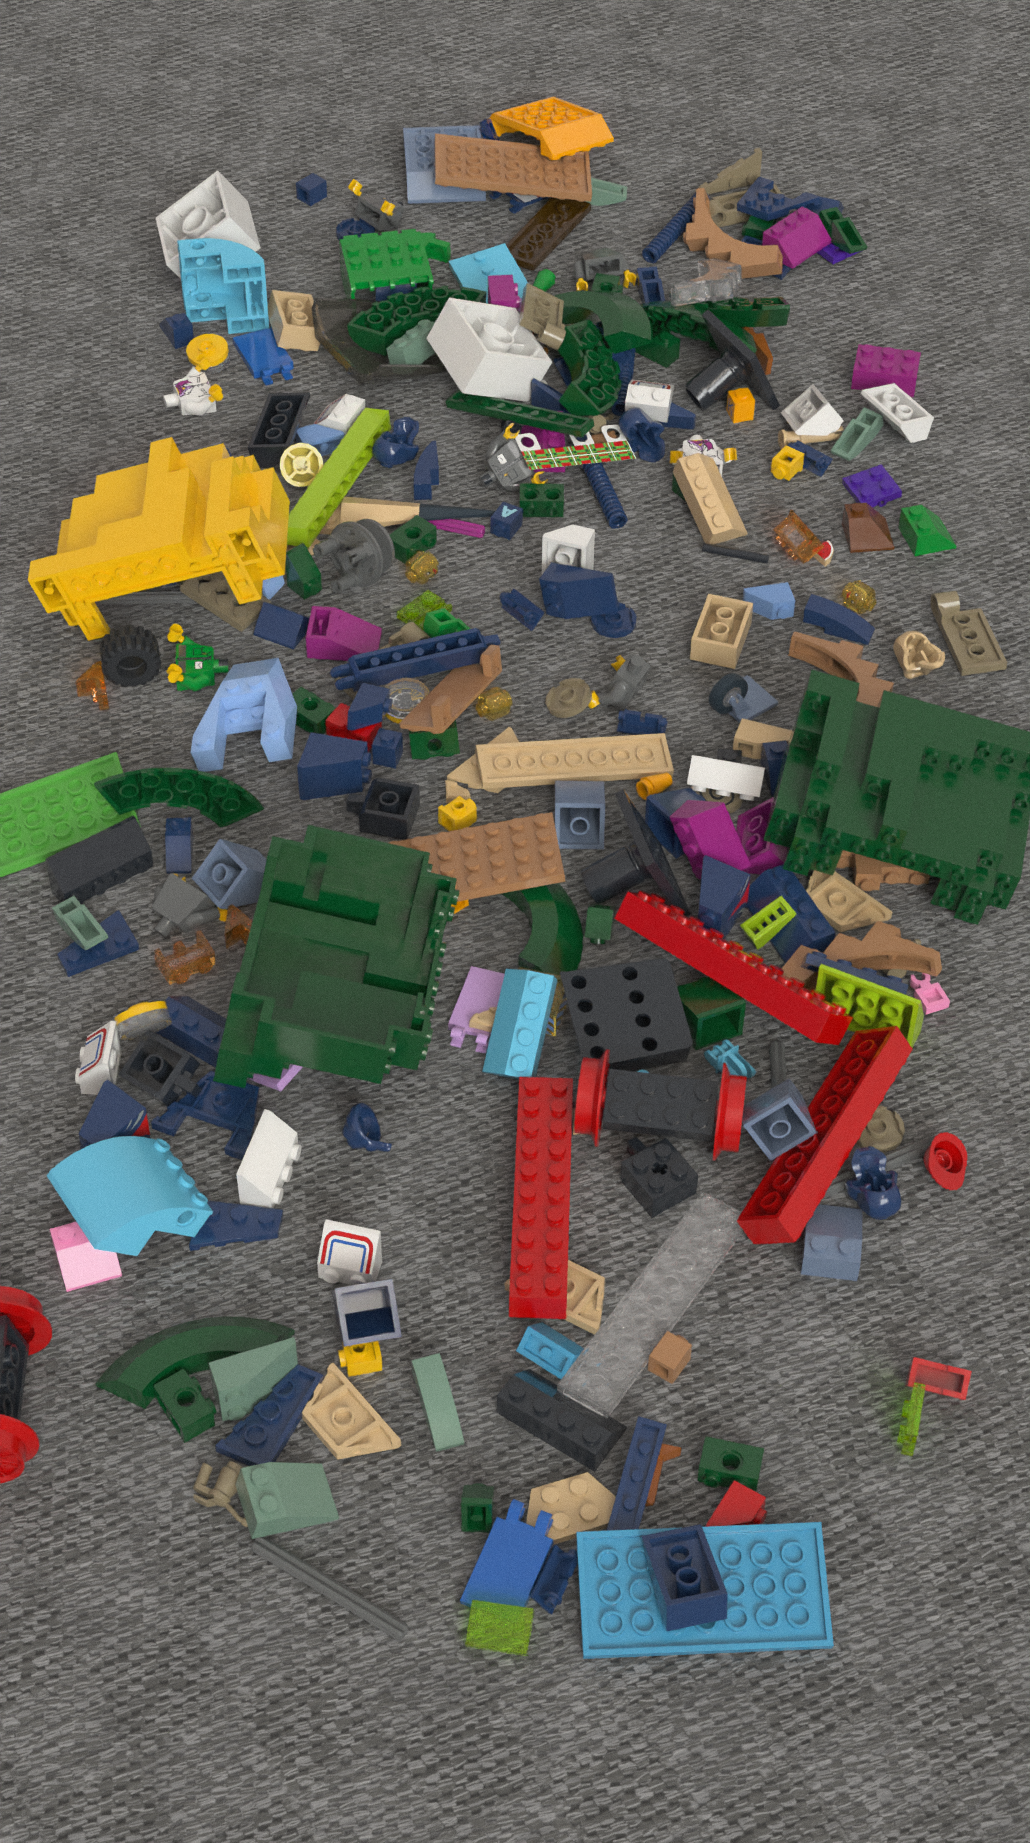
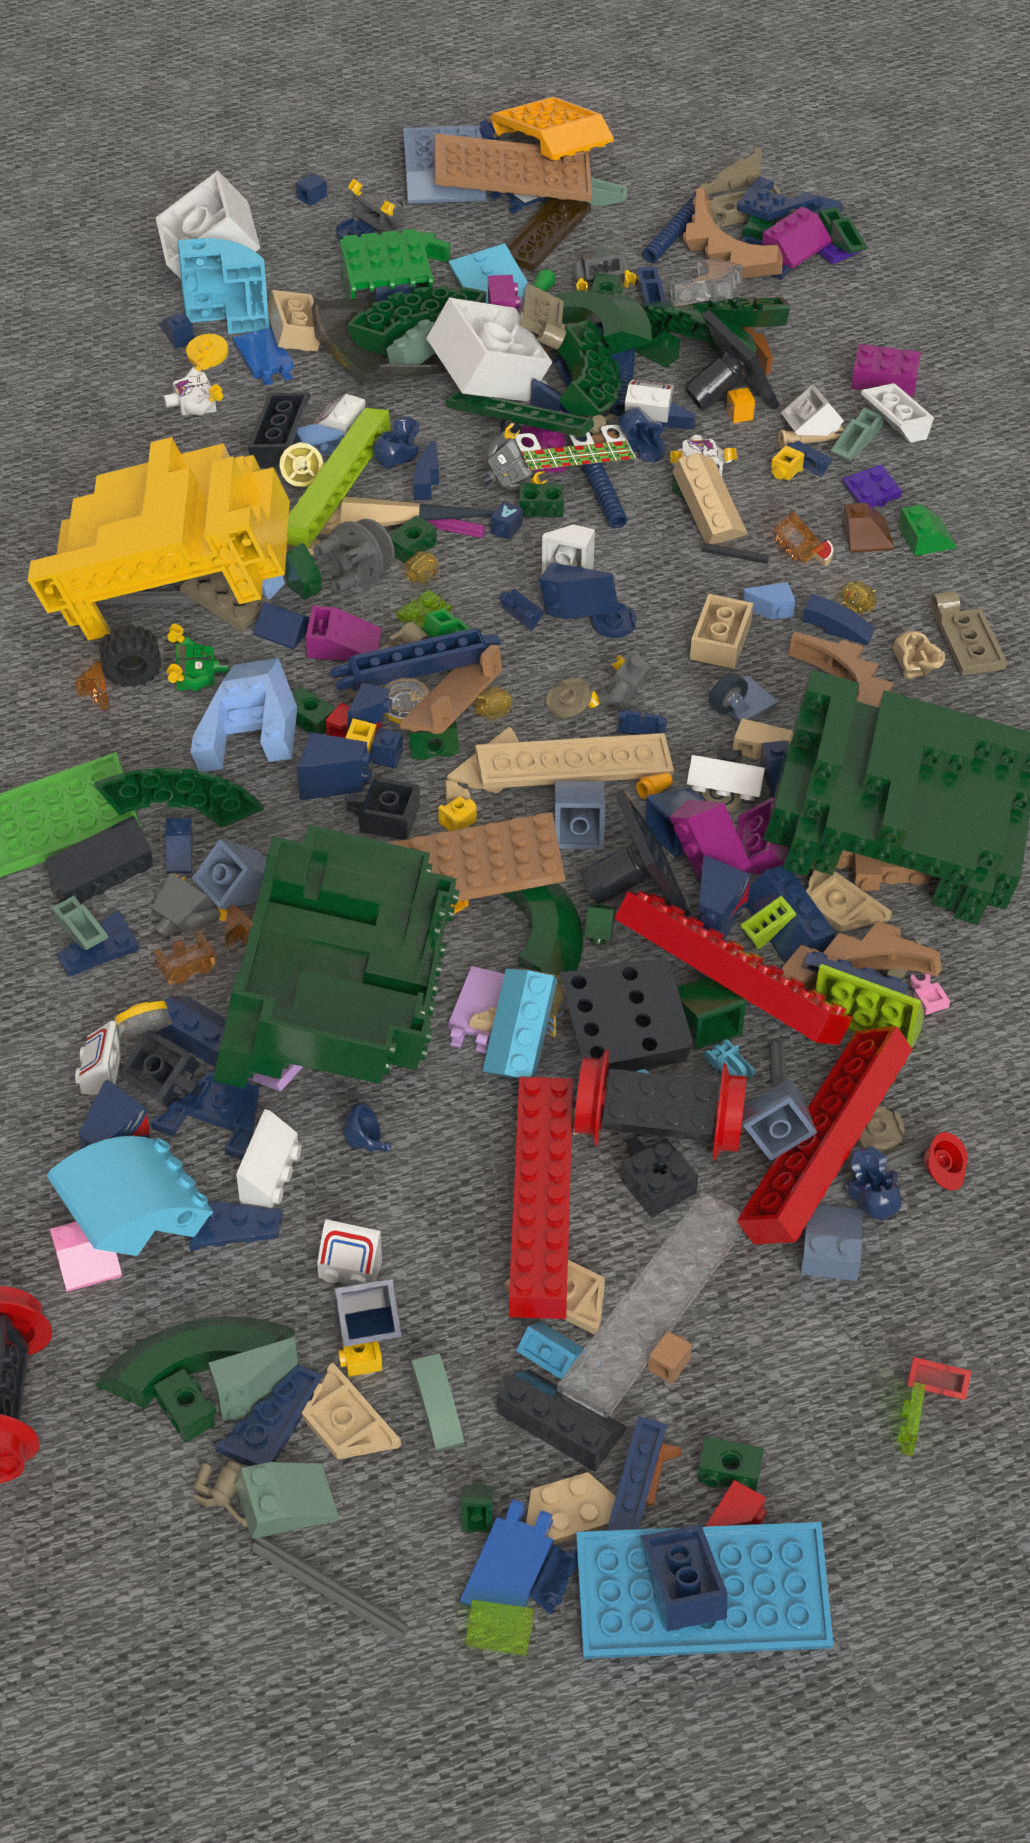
(362, 731): none -> yellow brick

